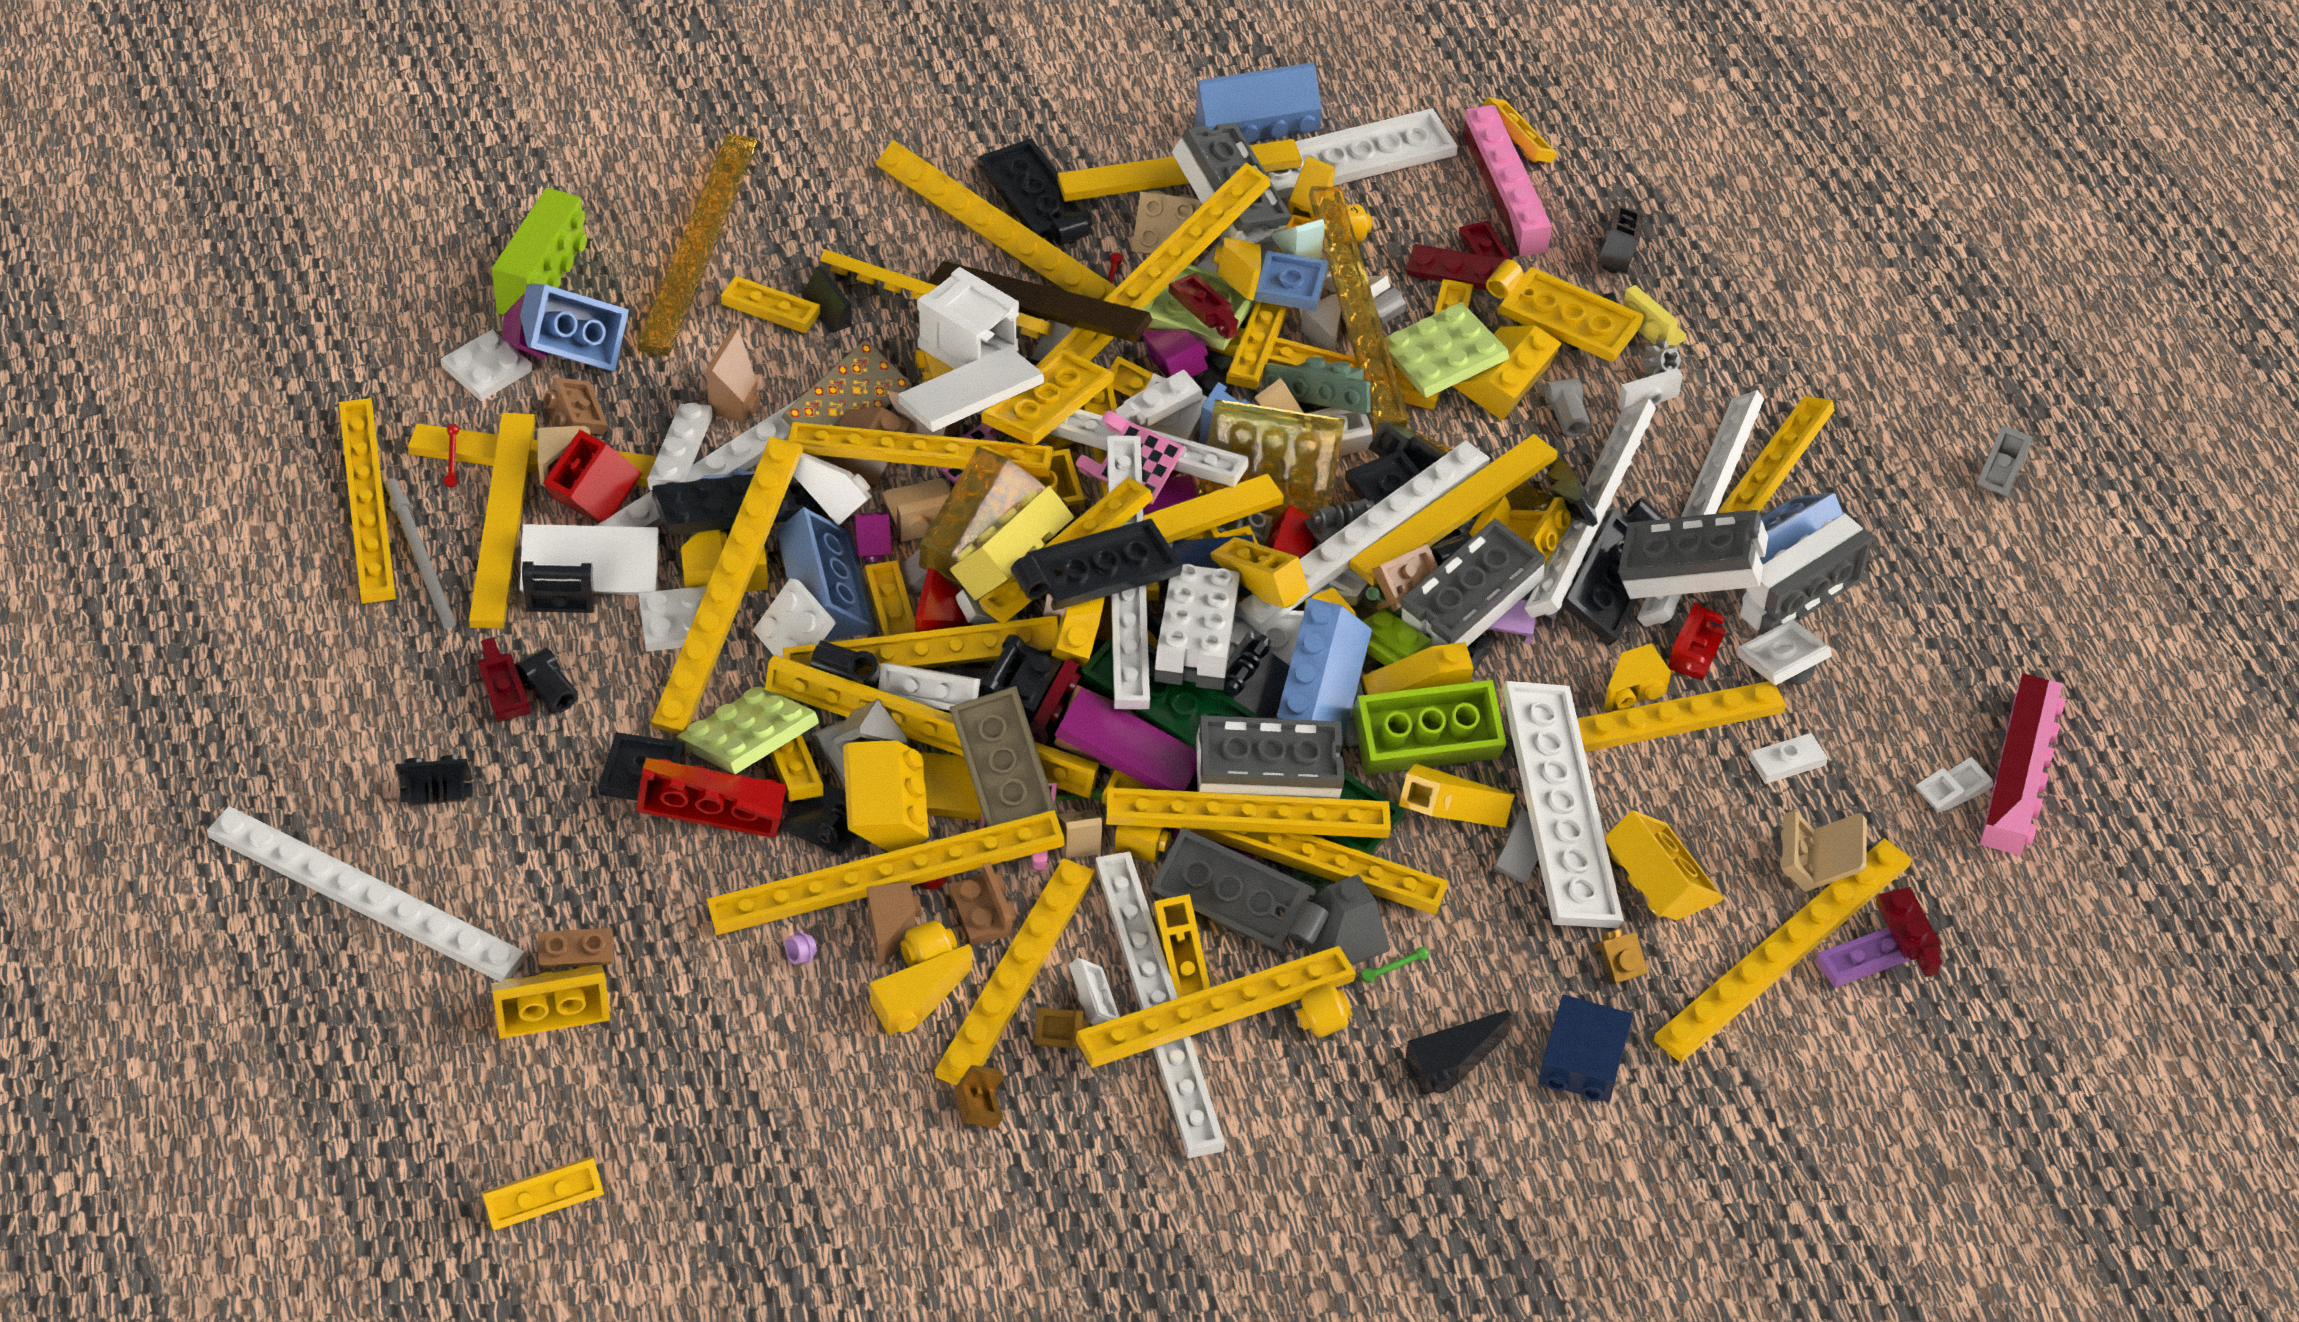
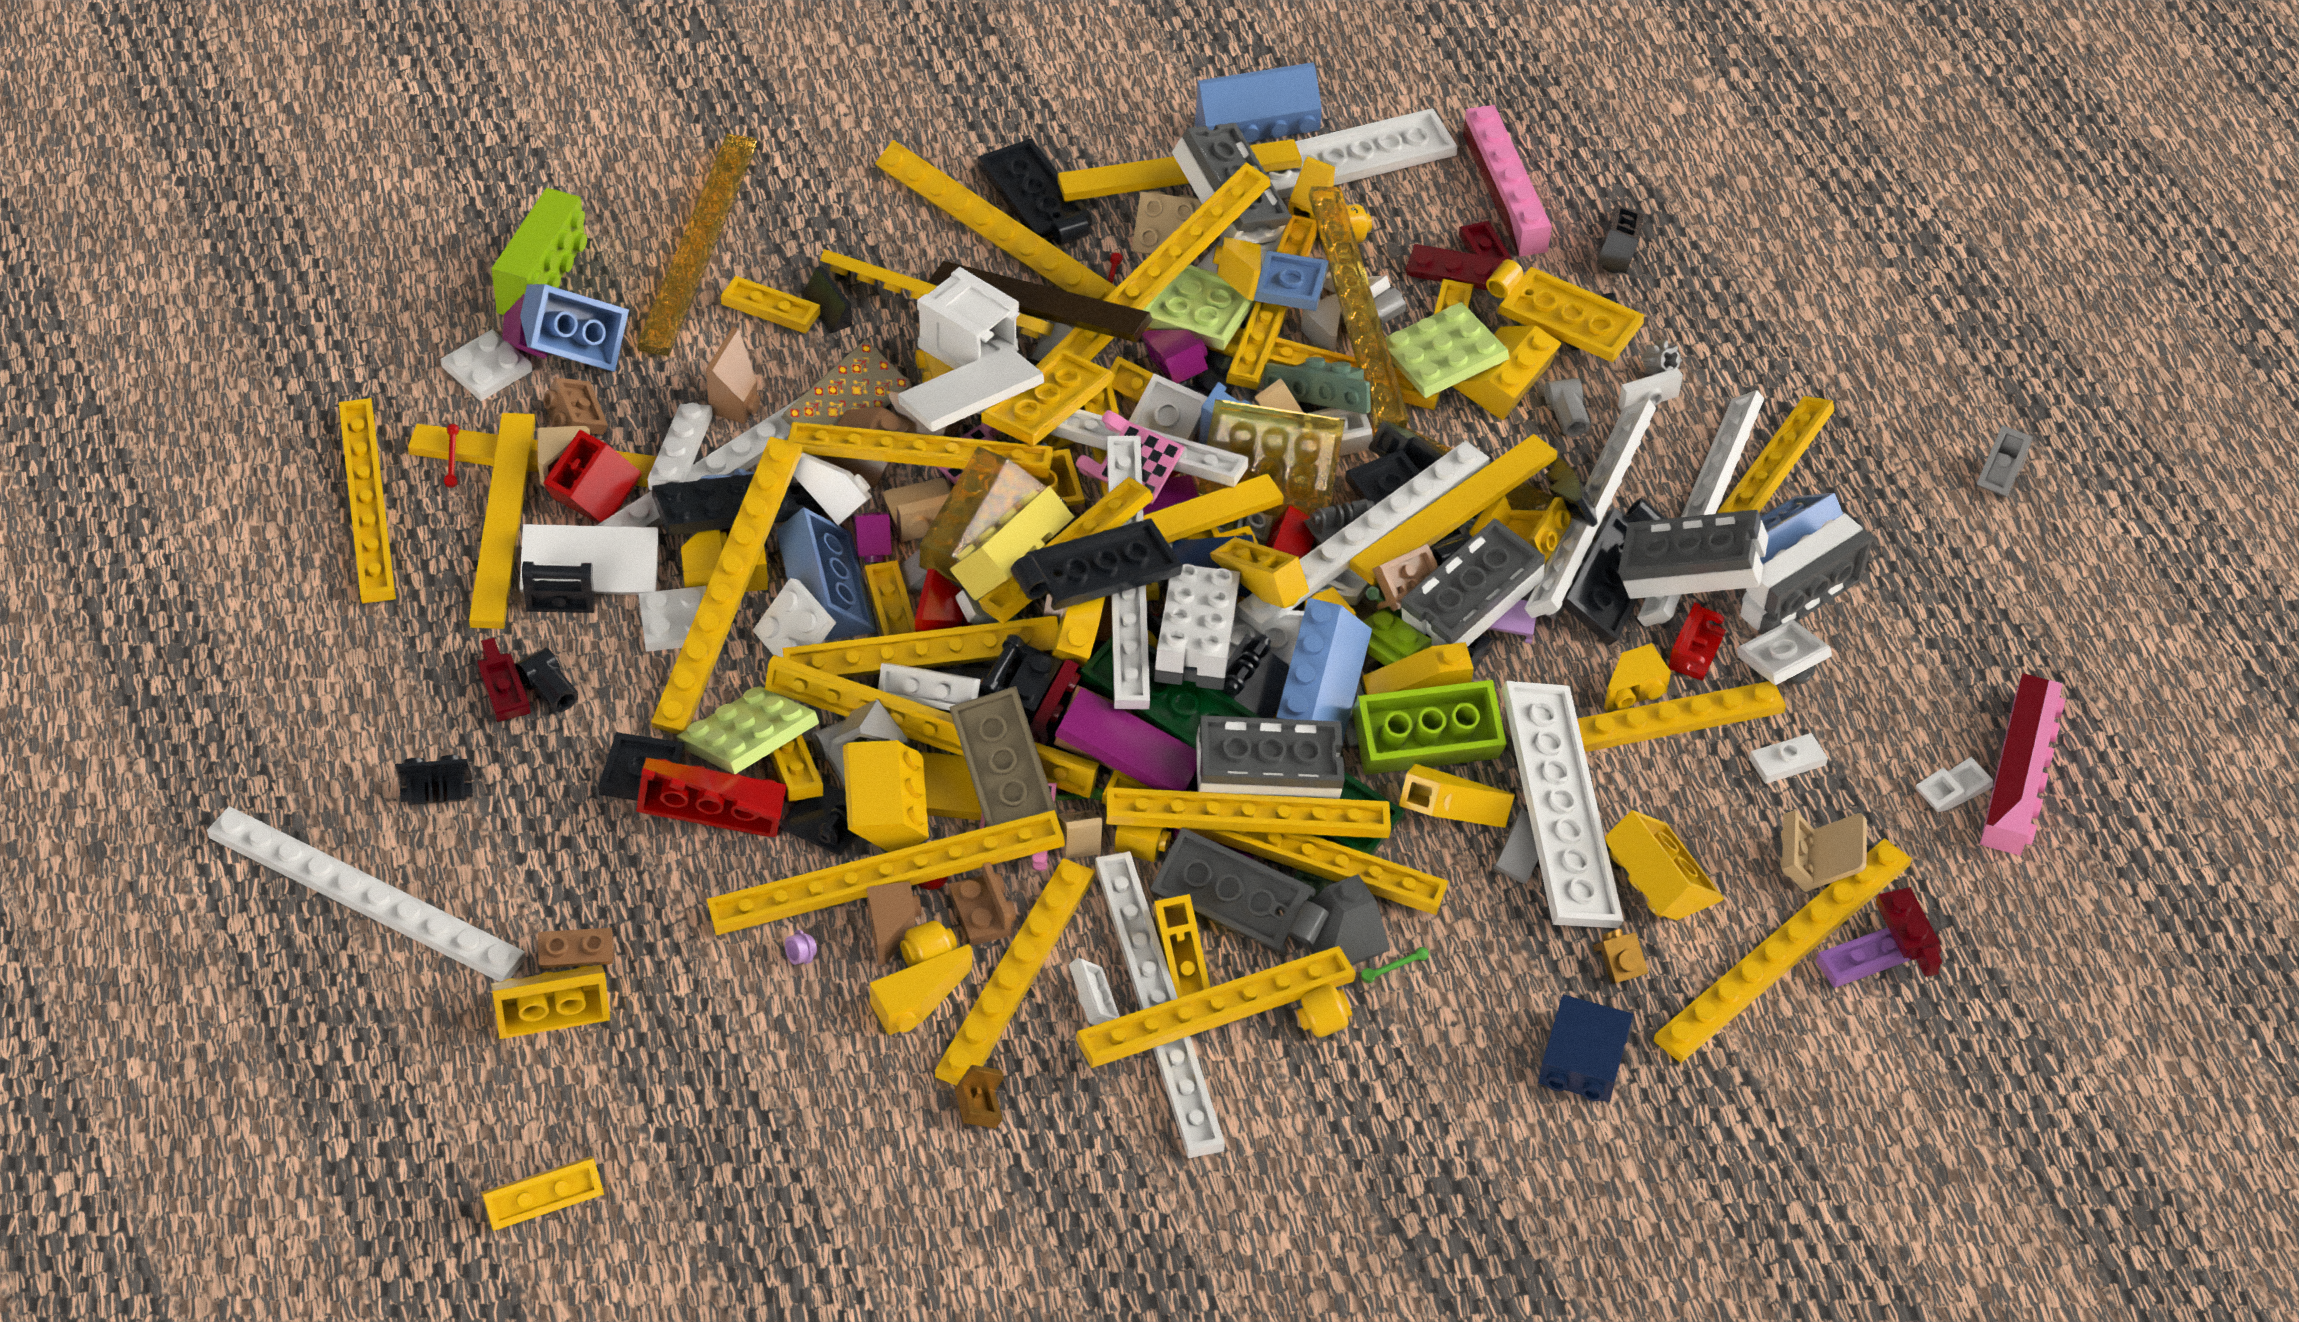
(402, 509): light grey bar -> none
(845, 663): black piece -> none
(1058, 1027): pearl gold bracket -> none
(1161, 399): white hinge -> none
(1205, 304): dark red hinge -> none
(1302, 239): light aqua slope -> none
(1448, 1055): black slope -> none
(1522, 133): yellow plate -> none
(1657, 321): light yellow bracket -> none

